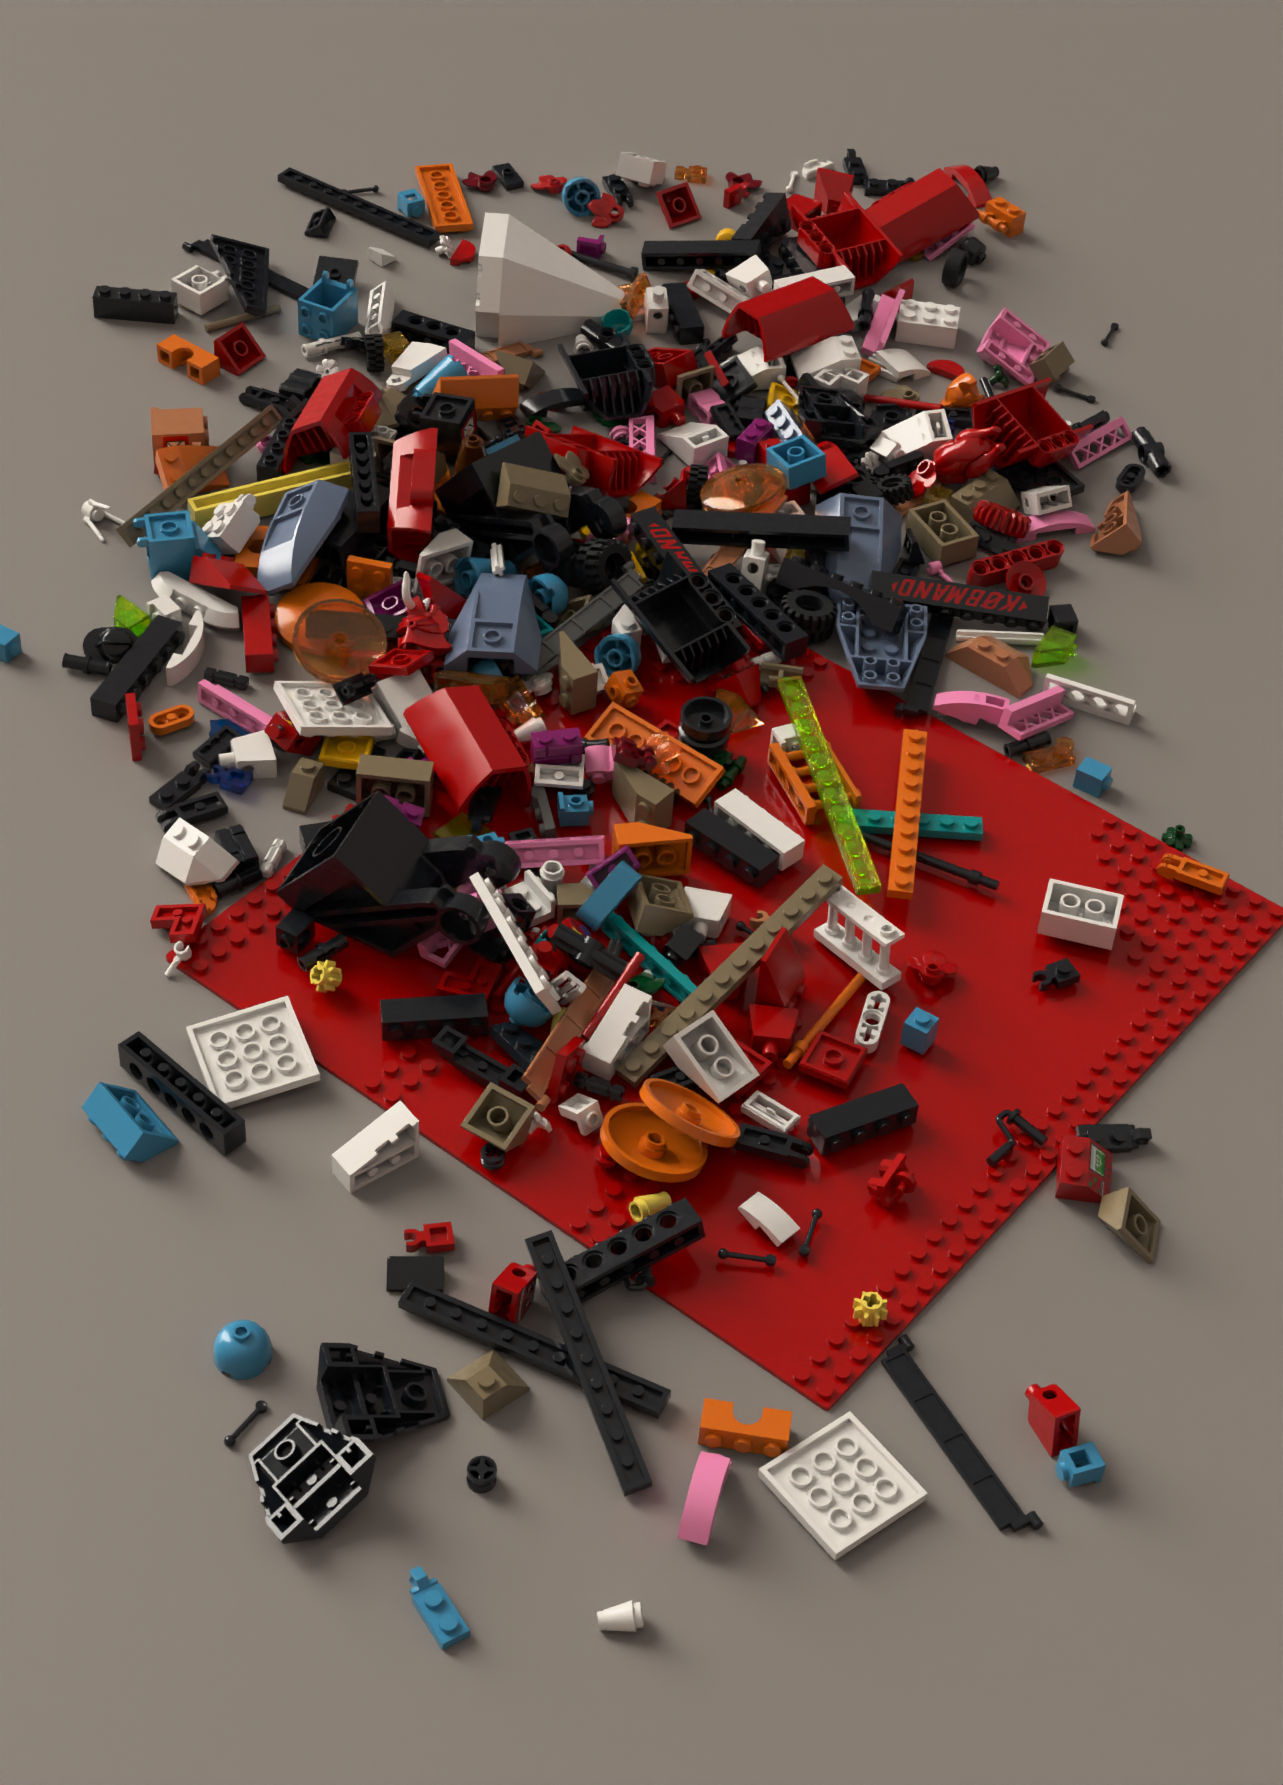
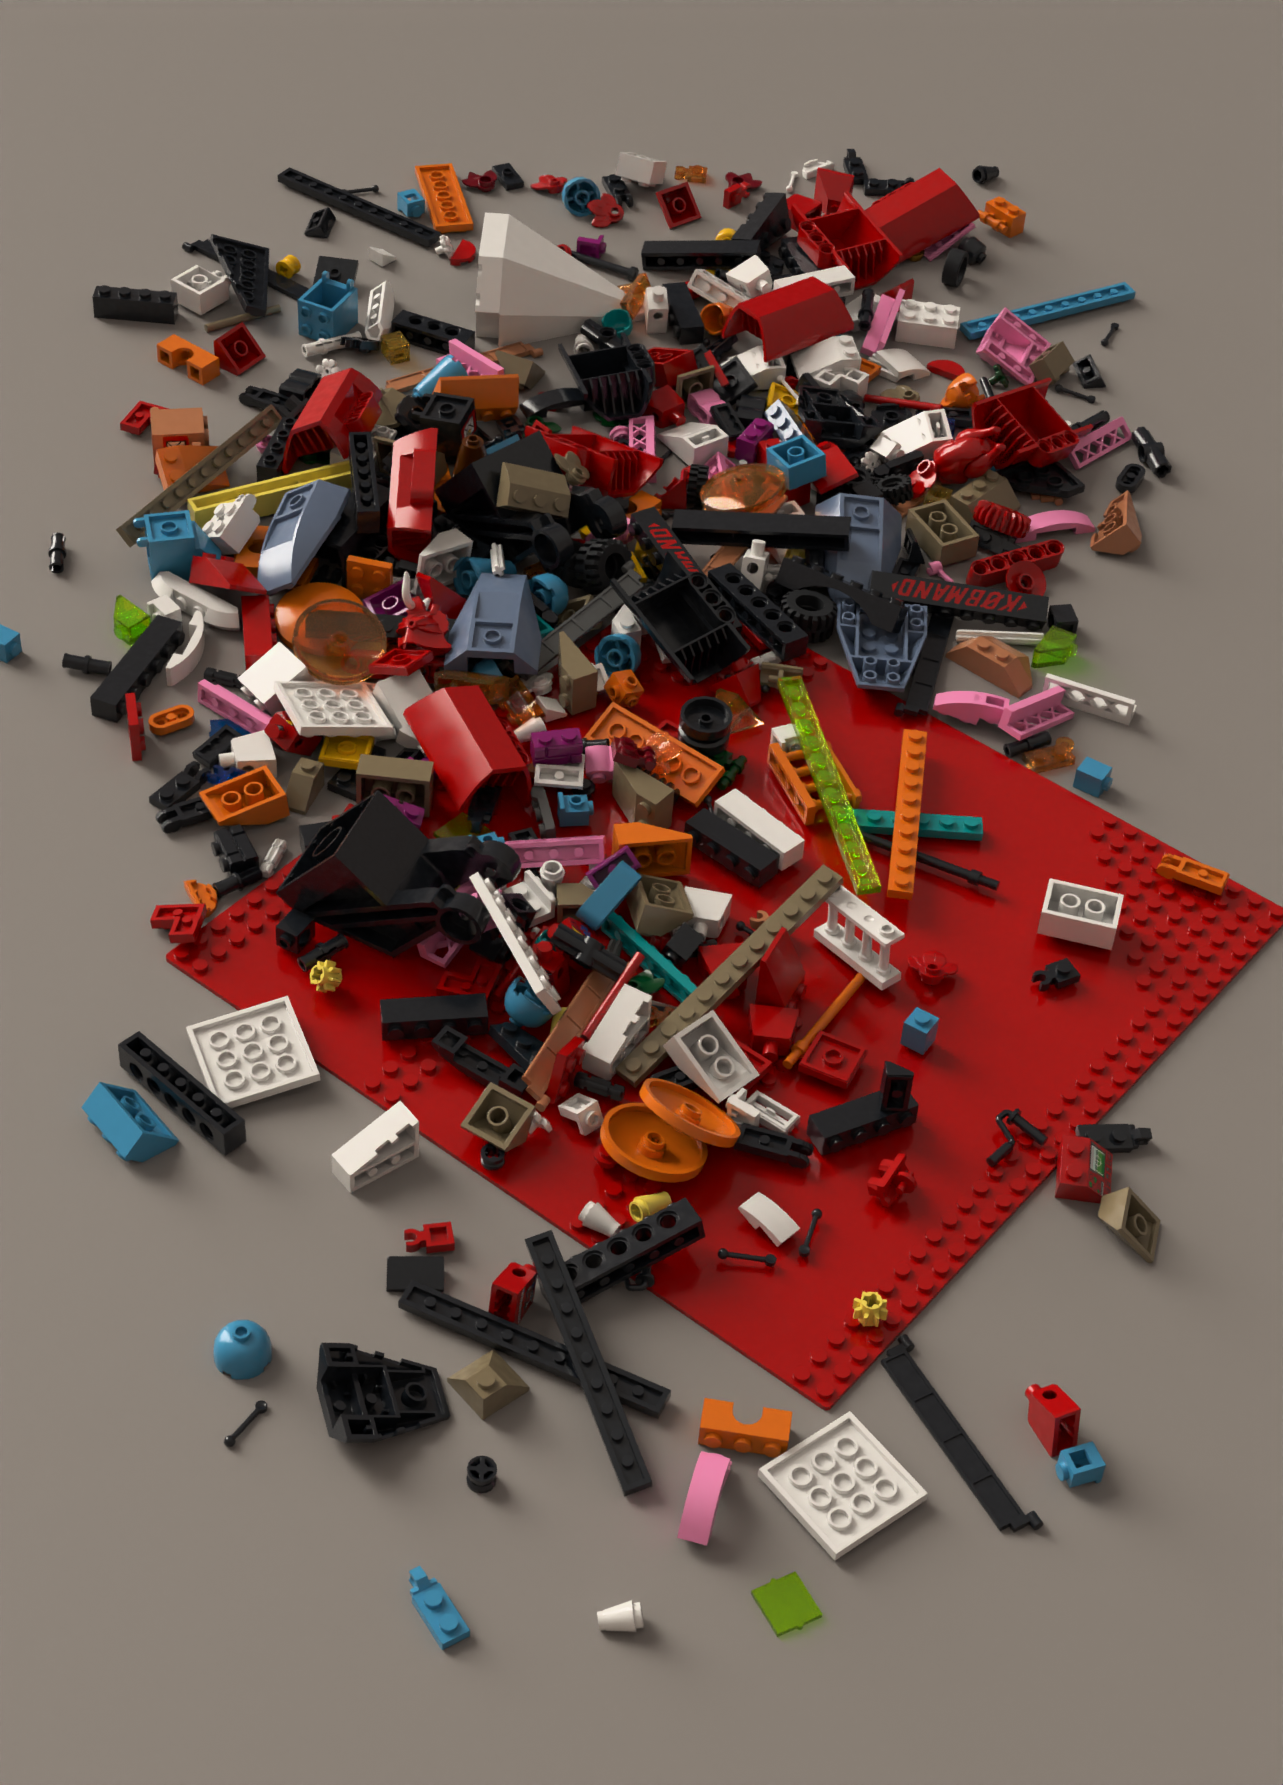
(57, 552): none -> black pin
(94, 512): white plant -> none
(108, 643): black piece -> none
(138, 418): none -> red plate
(180, 956): white hand -> none
(193, 856): white wedge -> none
(247, 799): none -> orange slope
(274, 666): none -> white slope
(288, 266): none -> yellow wheel
(309, 1478): black wedge -> none
(355, 687): black hinge -> none
(374, 352): black tyre -> none
(414, 364): white piece -> none
(551, 708): none -> white slope
(567, 997): white tile -> none
(598, 1219): none -> white cone
(715, 317): none -> orange helmet
(740, 1110): none -> bracket
(786, 1604): none -> clear neon green piece
(871, 1013): white beam -> none
(895, 1087): none -> black slope
(972, 182): red slope -> none
(1038, 500): white torso -> none
(1055, 308): none -> dark azure plate
(1088, 373): none -> black slope
(1177, 838): dark green plant -> none

